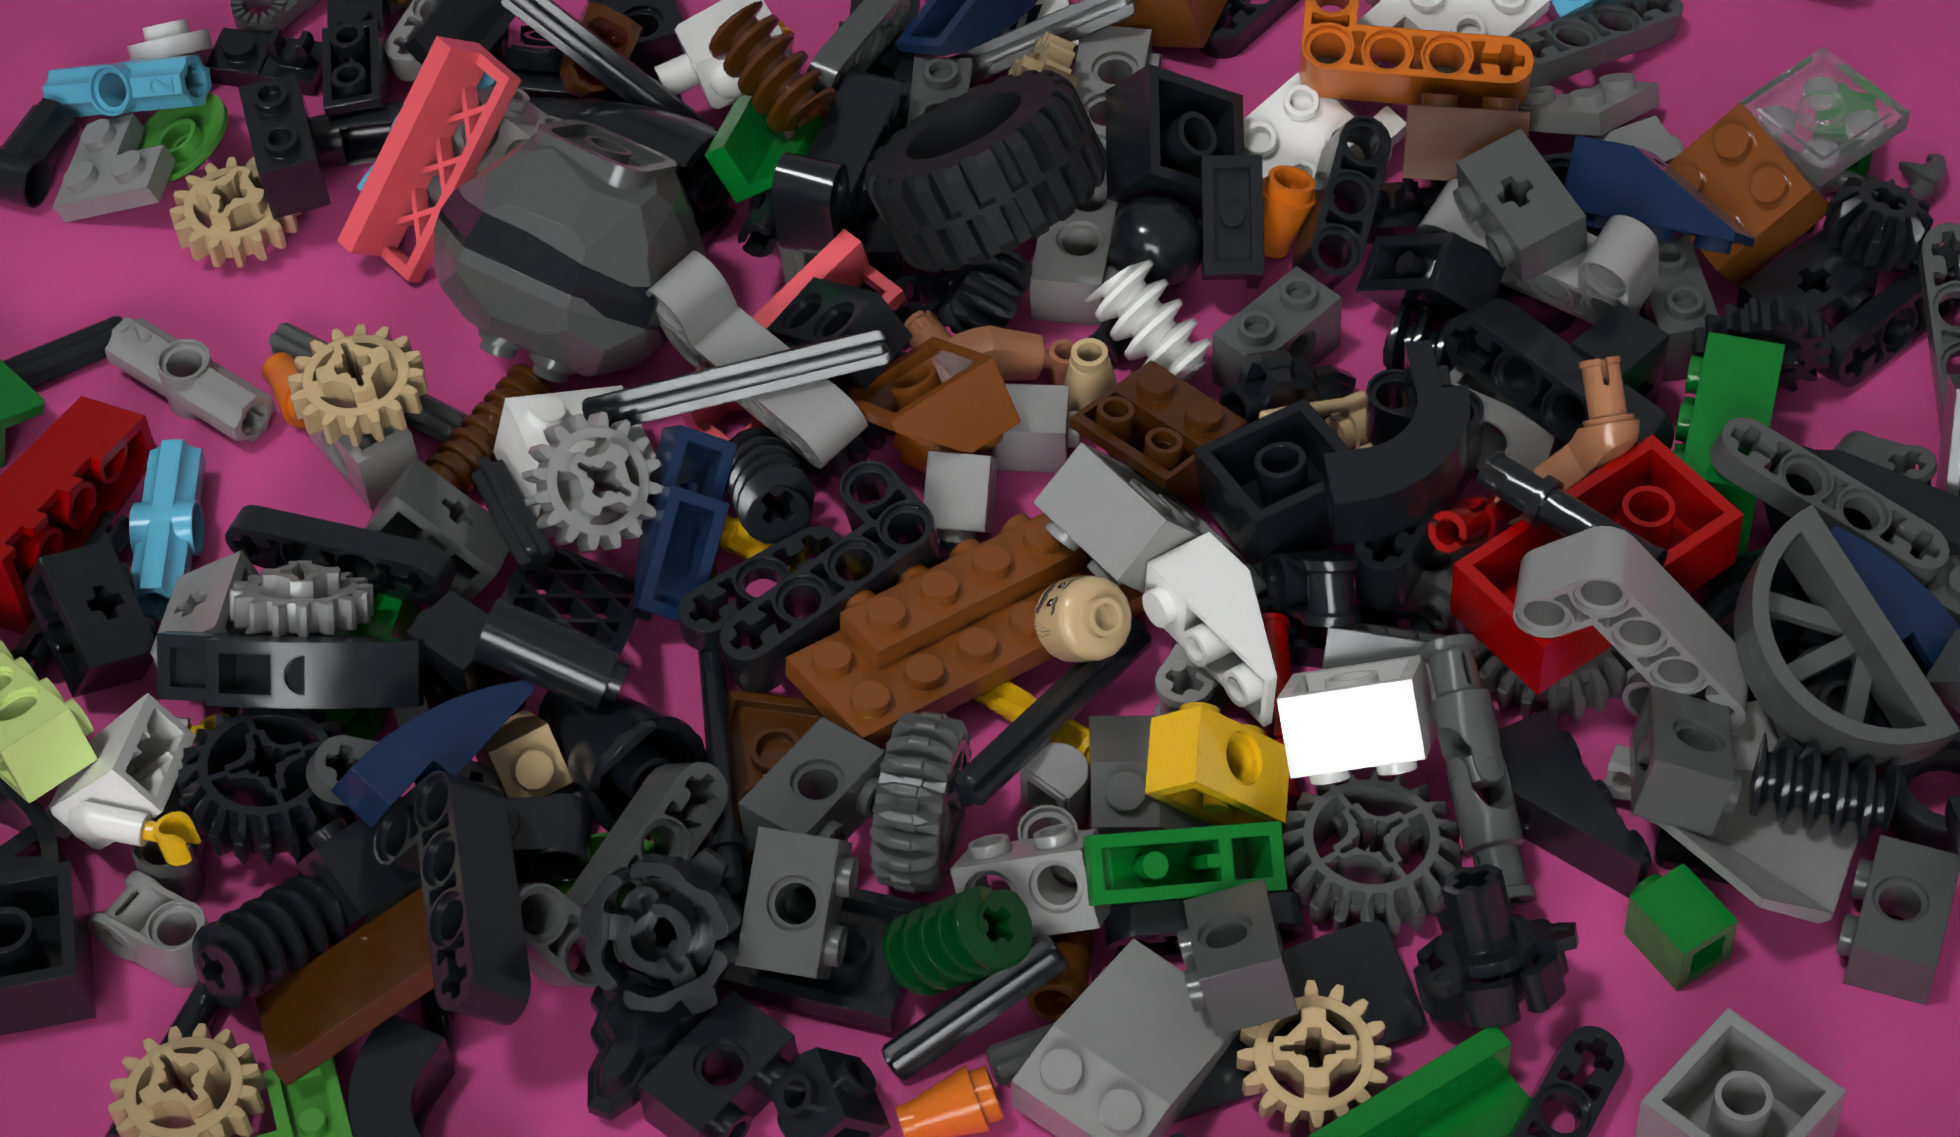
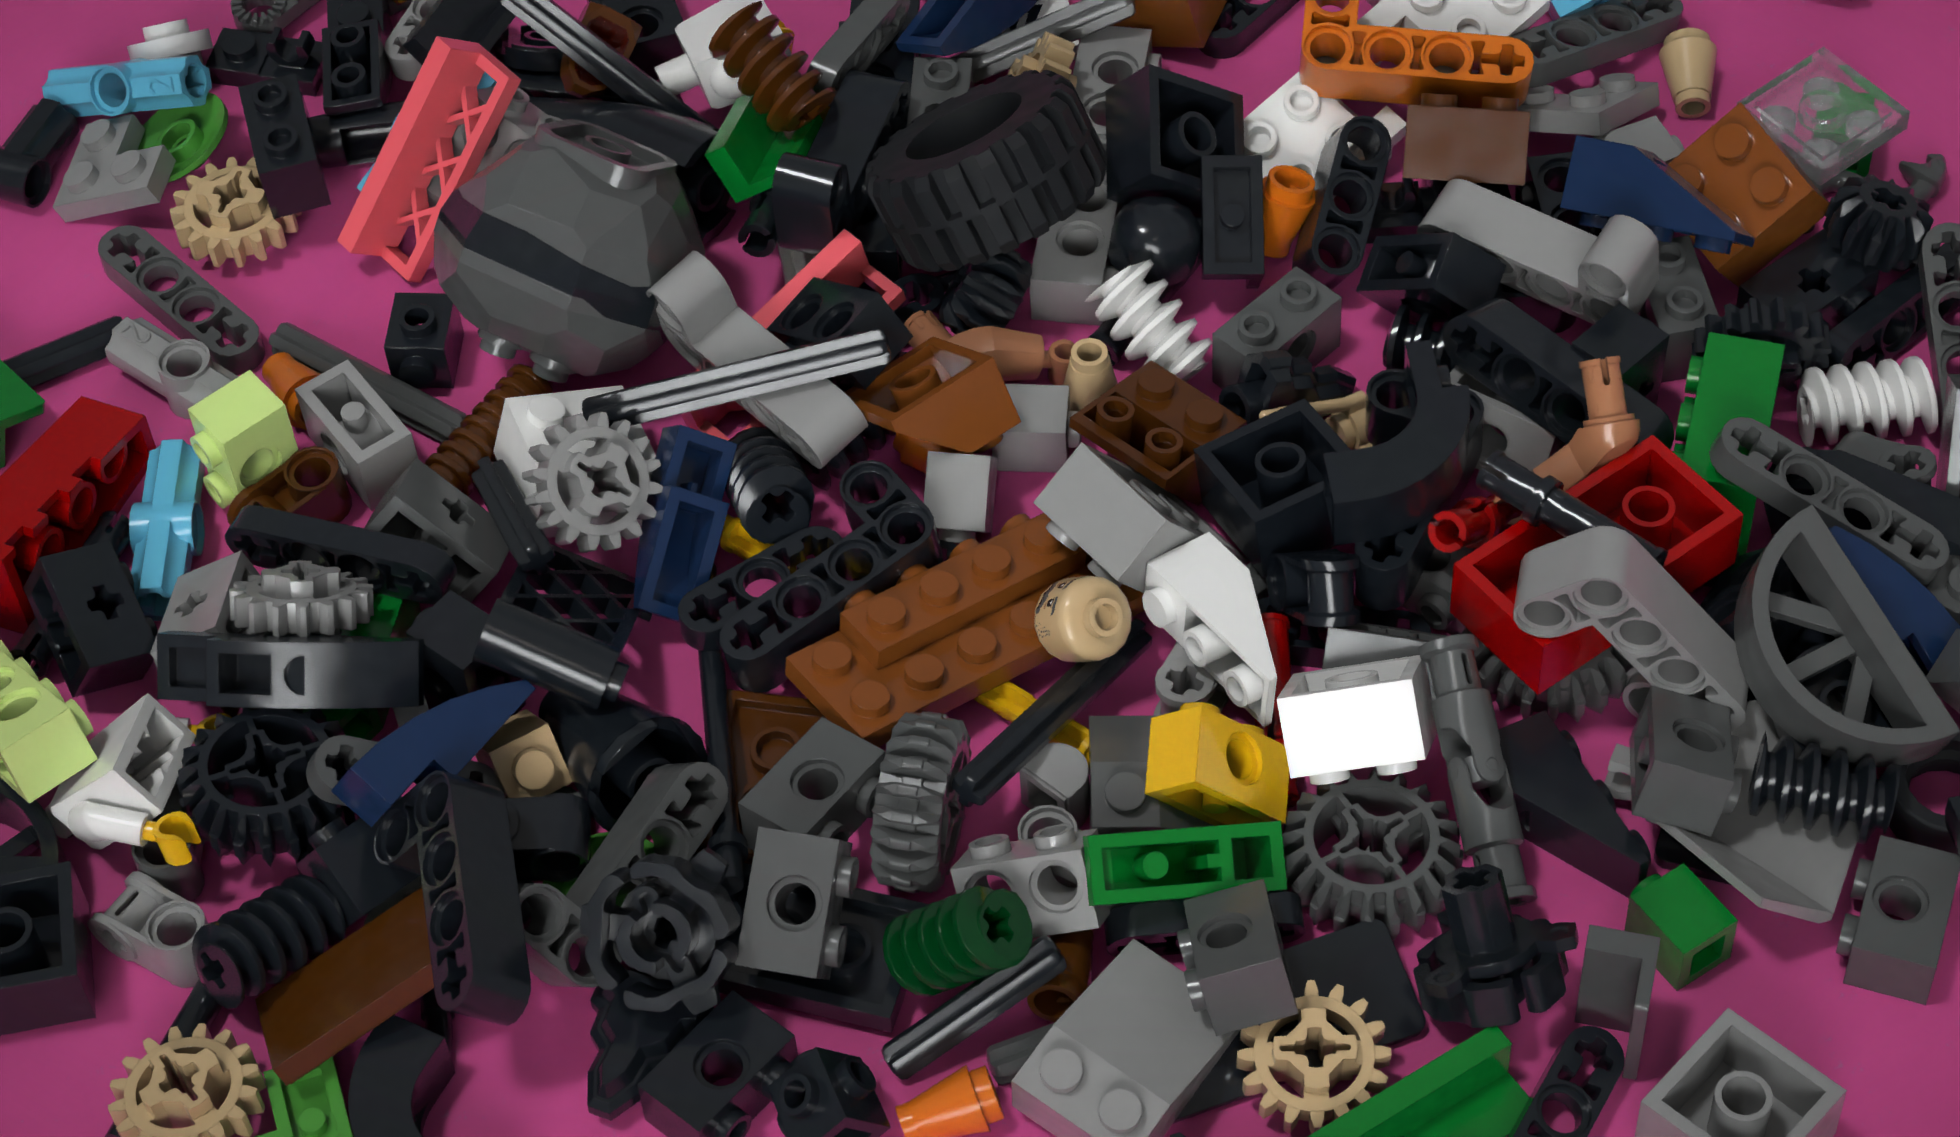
(186, 295): none -> dark grey beam
(240, 436): none -> yellowish green brick
(304, 485): none -> reddish brown piece
(358, 385): tan gear -> none
(426, 352): none -> black brick
(1520, 207): dark grey brick -> none
(1618, 986): none -> dark grey panel
(1689, 70): none -> tan cone
(1866, 397): none -> white piece

